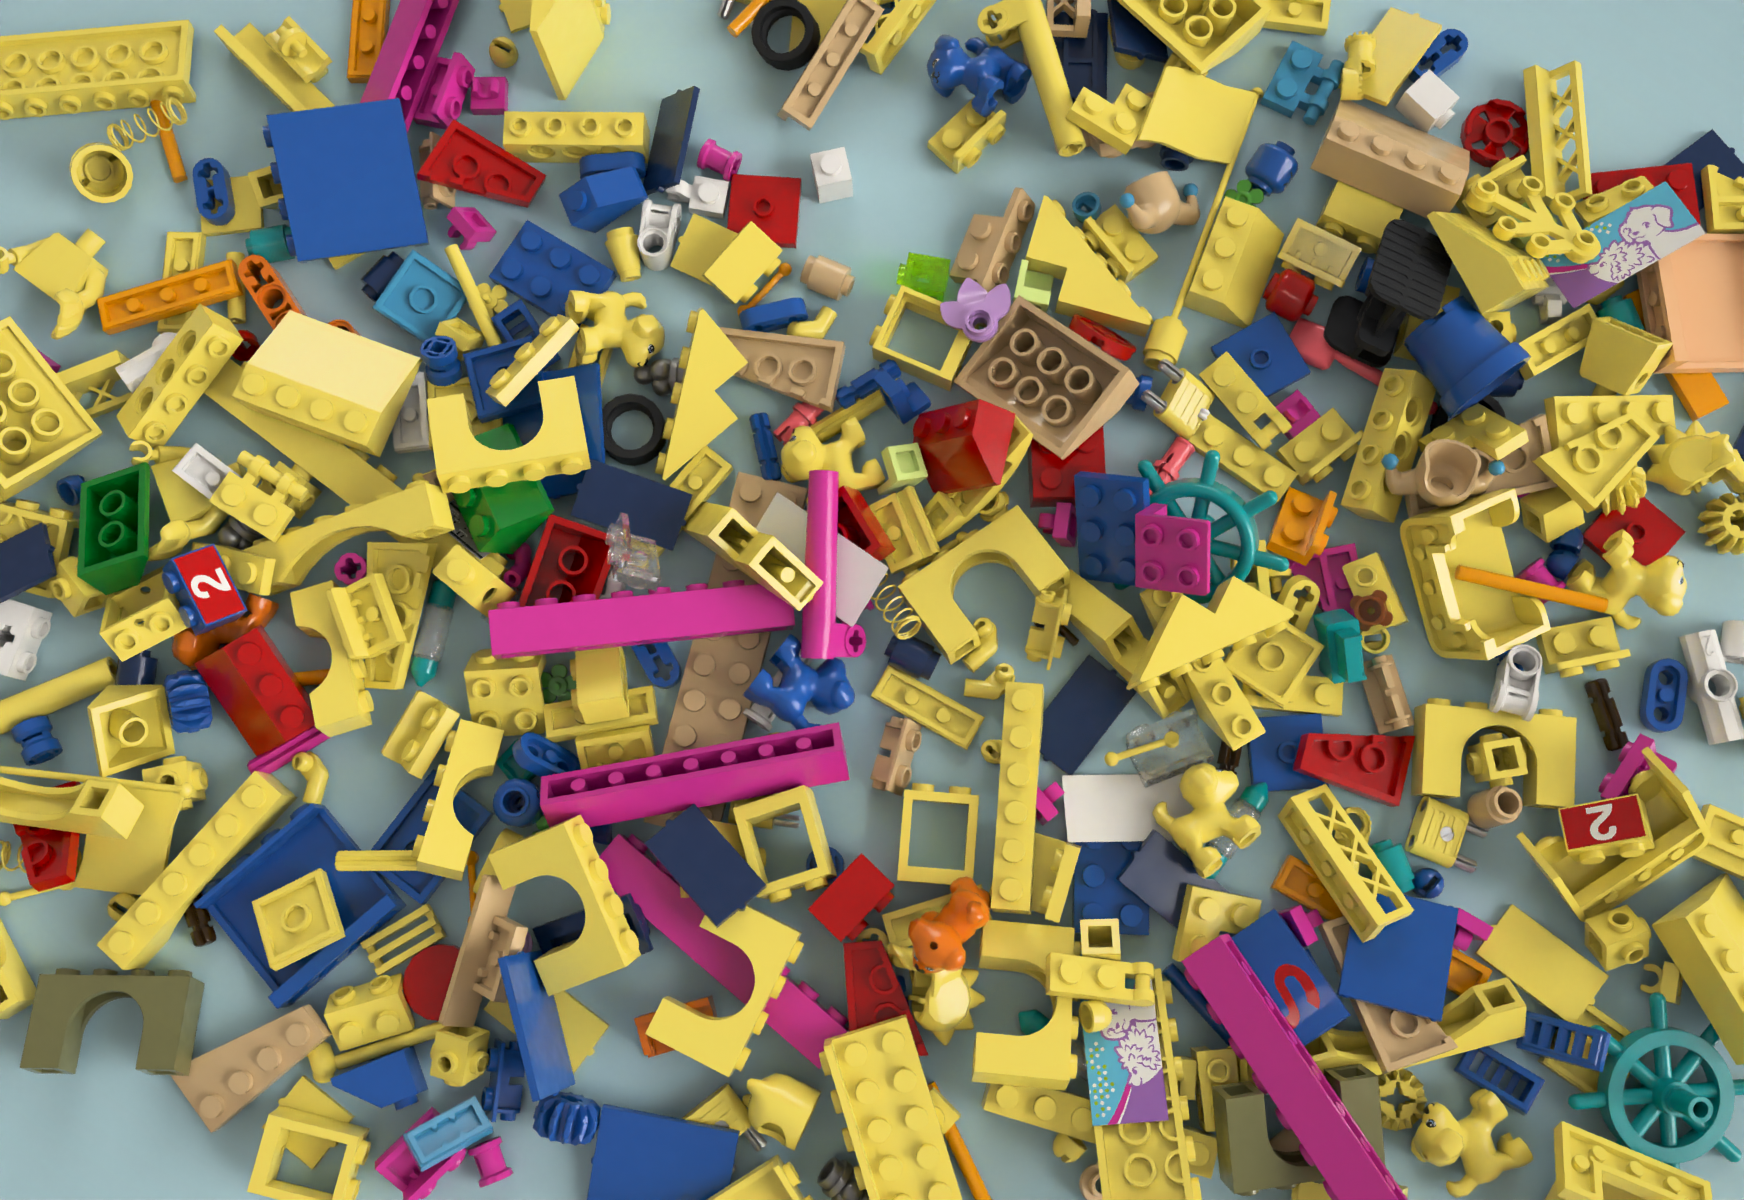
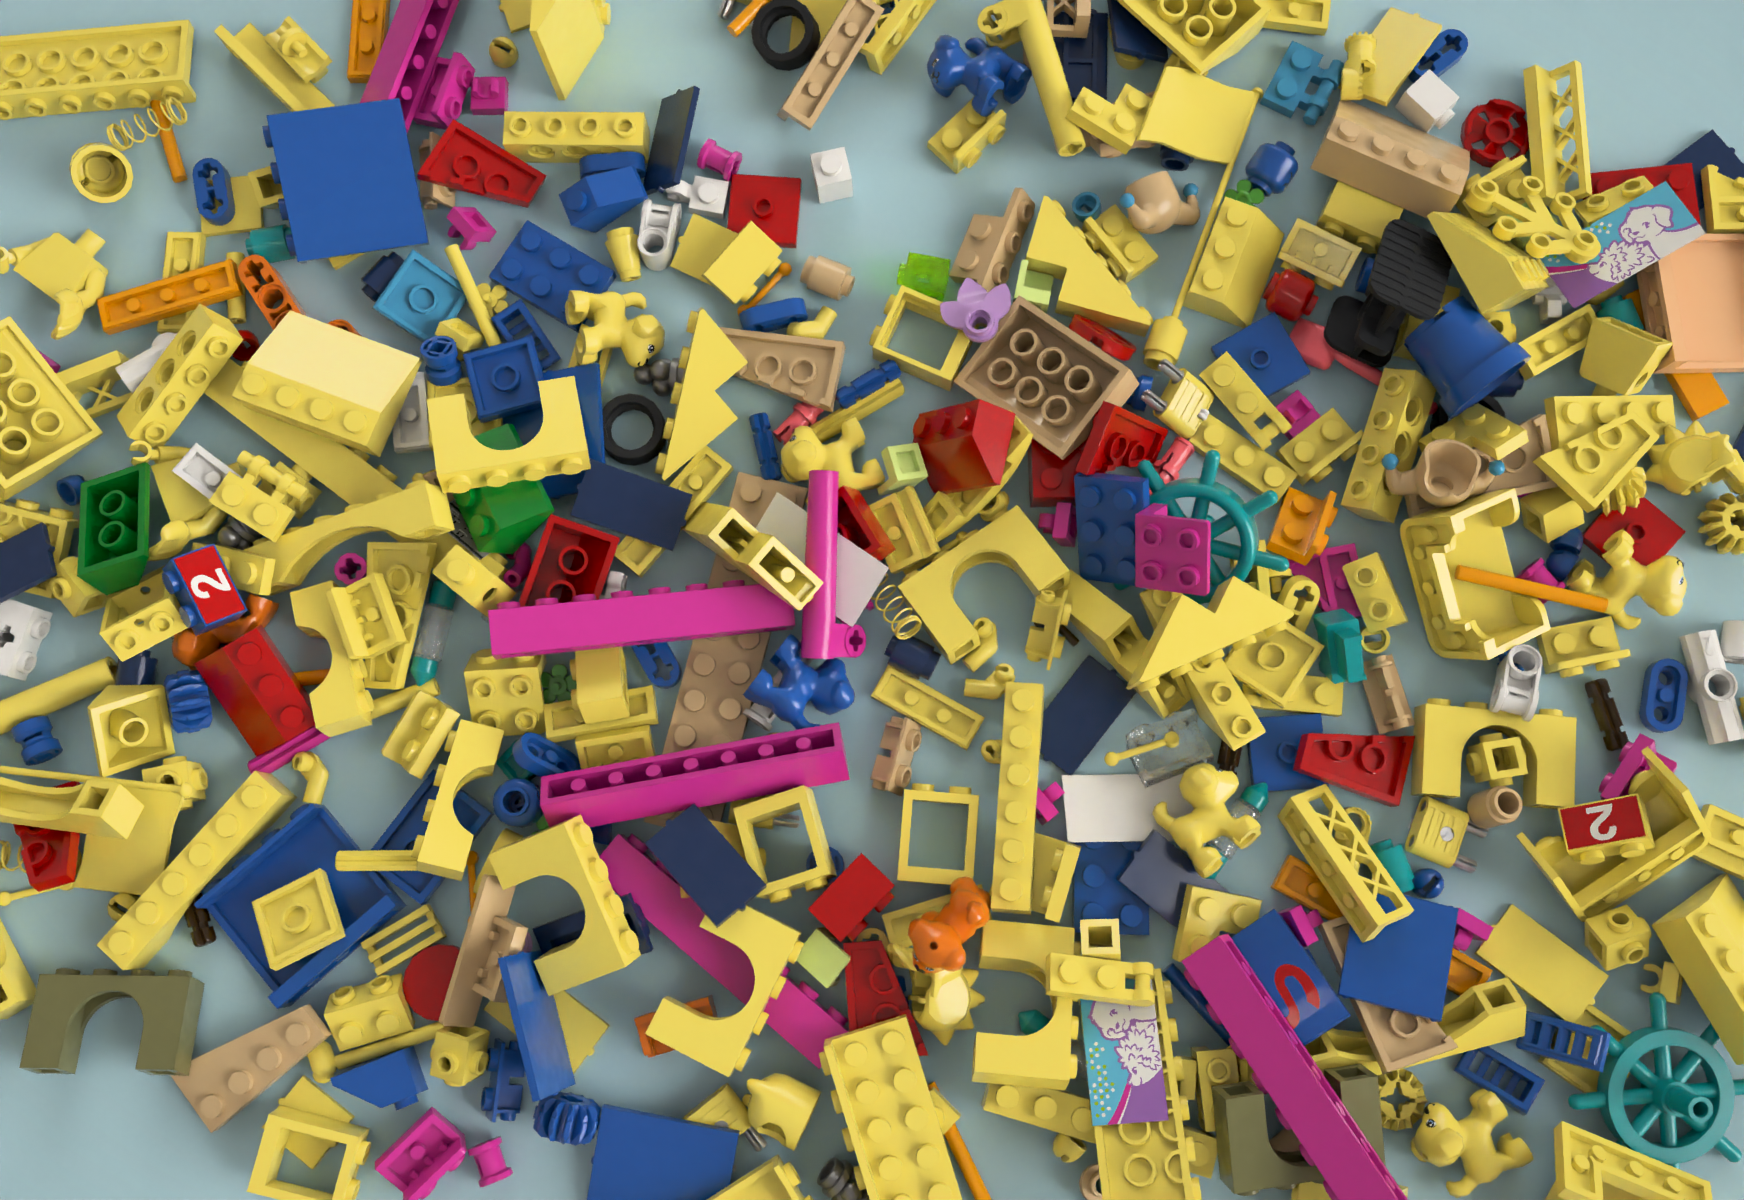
(402, 698): none -> light yellow piece
(448, 1133): dark azure plate -> none
(531, 359): light yellow plate -> none
(632, 556): clear bracket -> none
(823, 957): none -> yellowish green panel
(902, 399): blue bracket -> none
(1094, 1015): light yellow hinge -> none
(1120, 440): none -> red wing
(1378, 602): dark orange plate -> none

